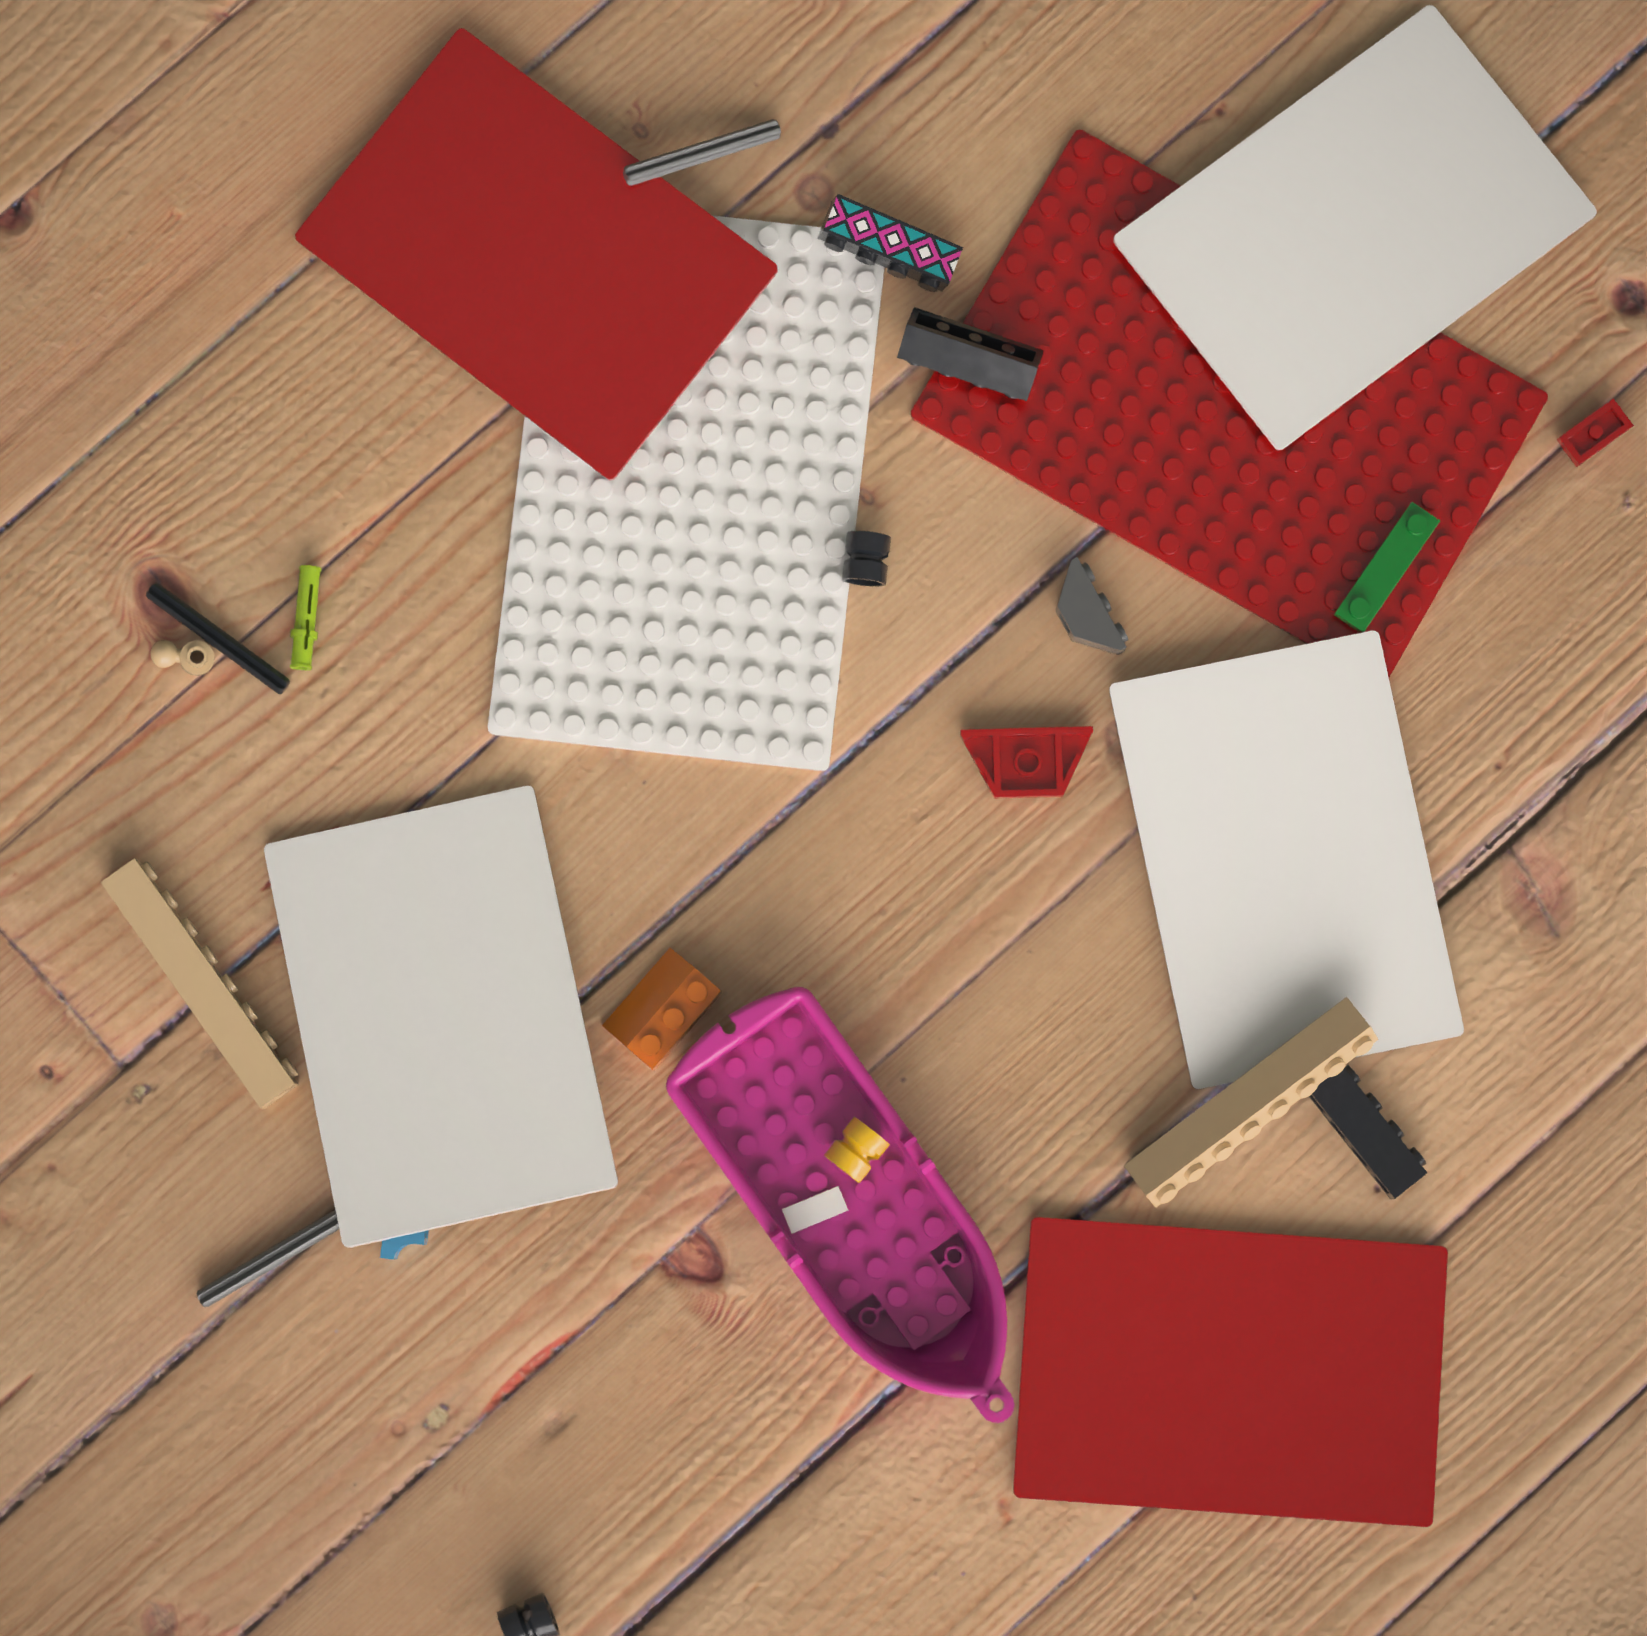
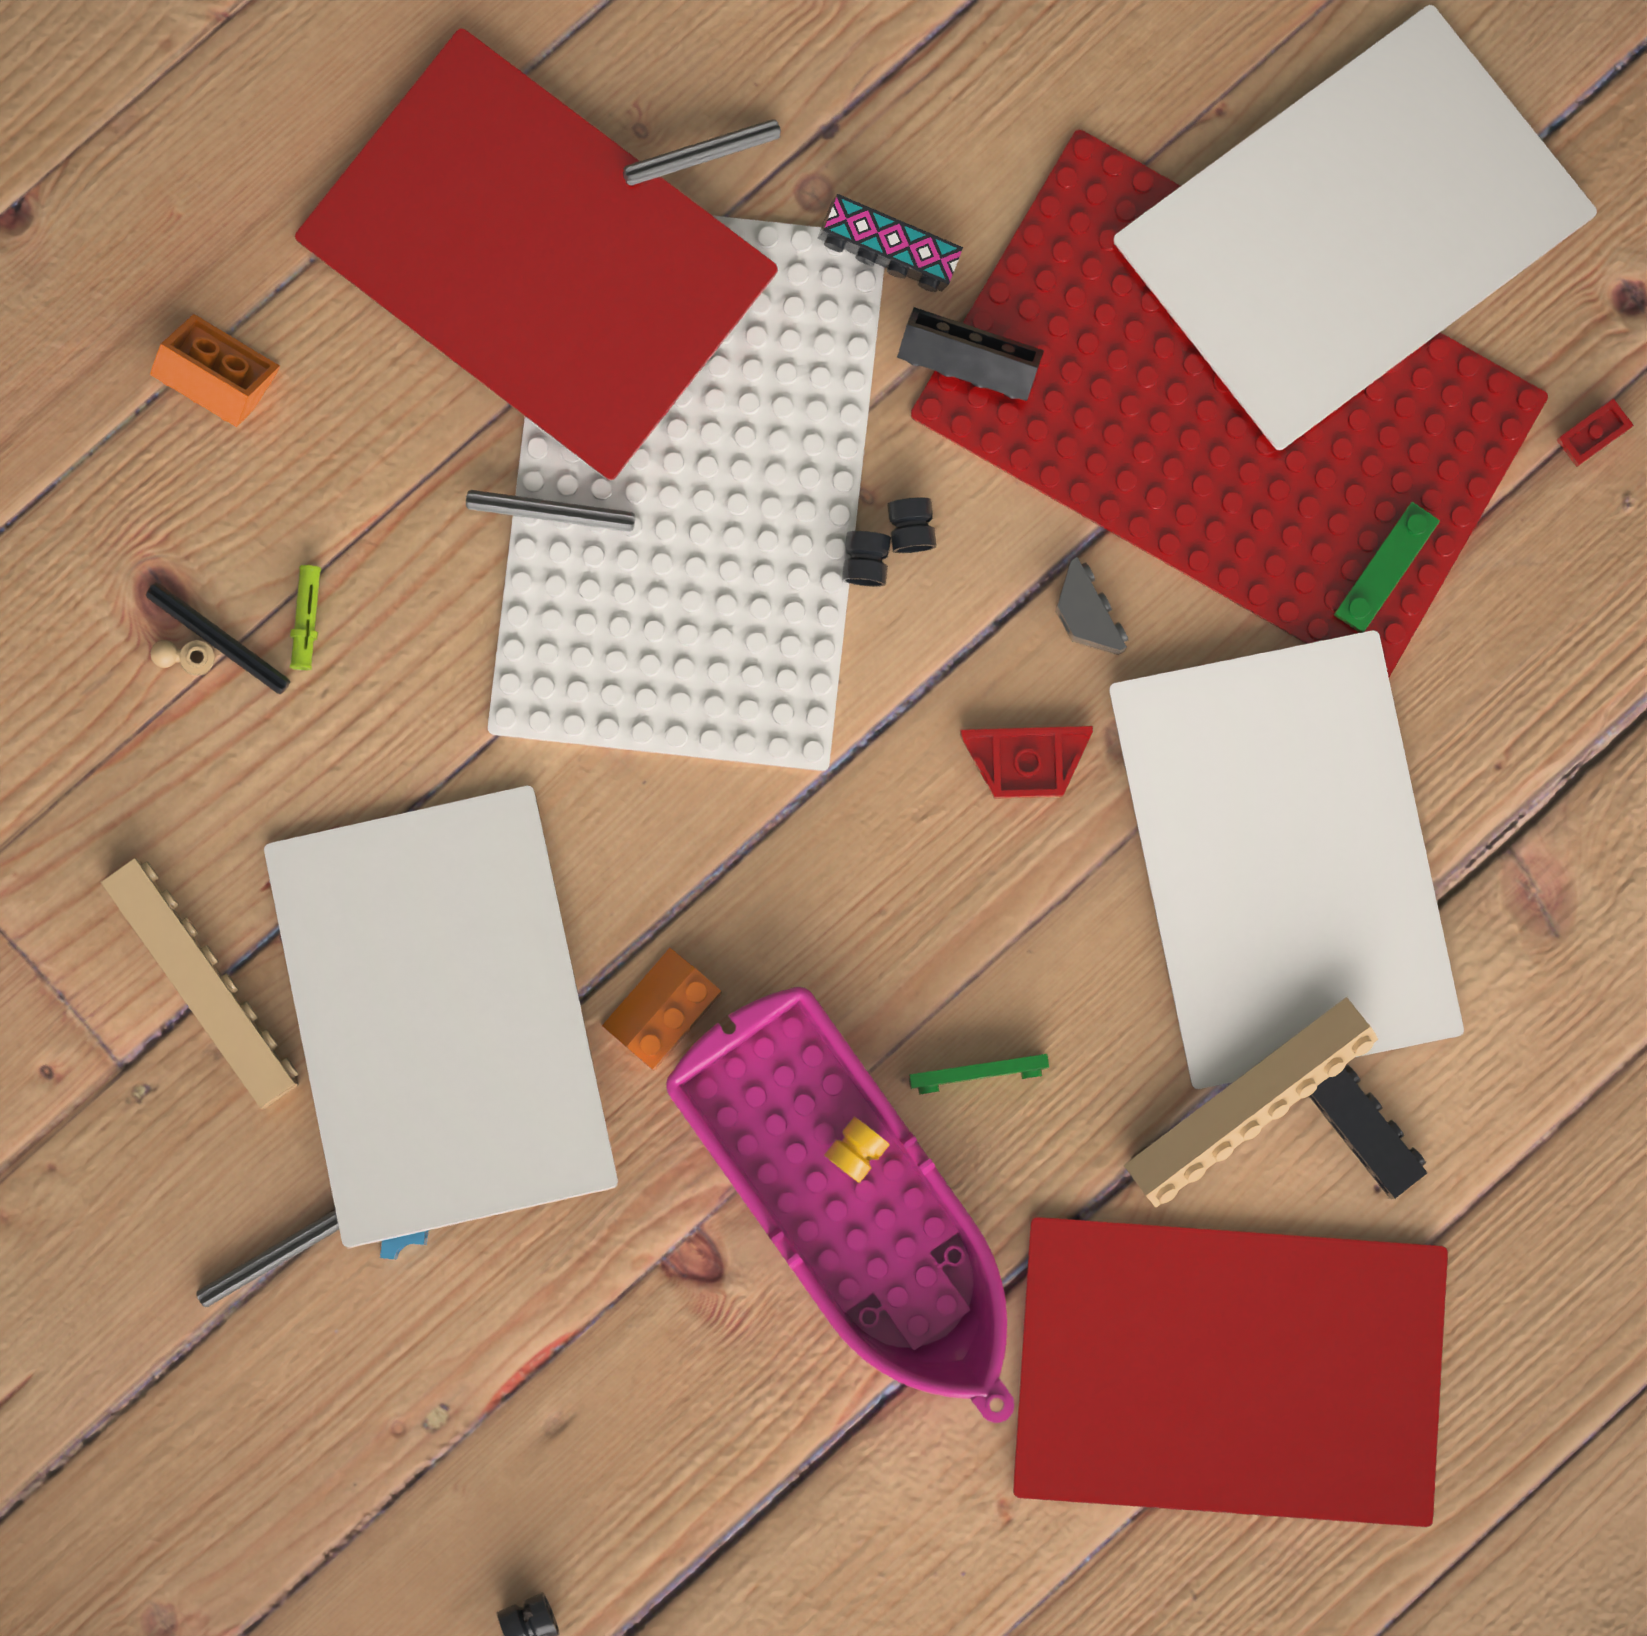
(213, 369): none -> orange slope
(550, 510): none -> dark grey axle
(815, 1209): white sticker -> none
(911, 523): none -> black wheel
(1028, 1067): none -> green plate

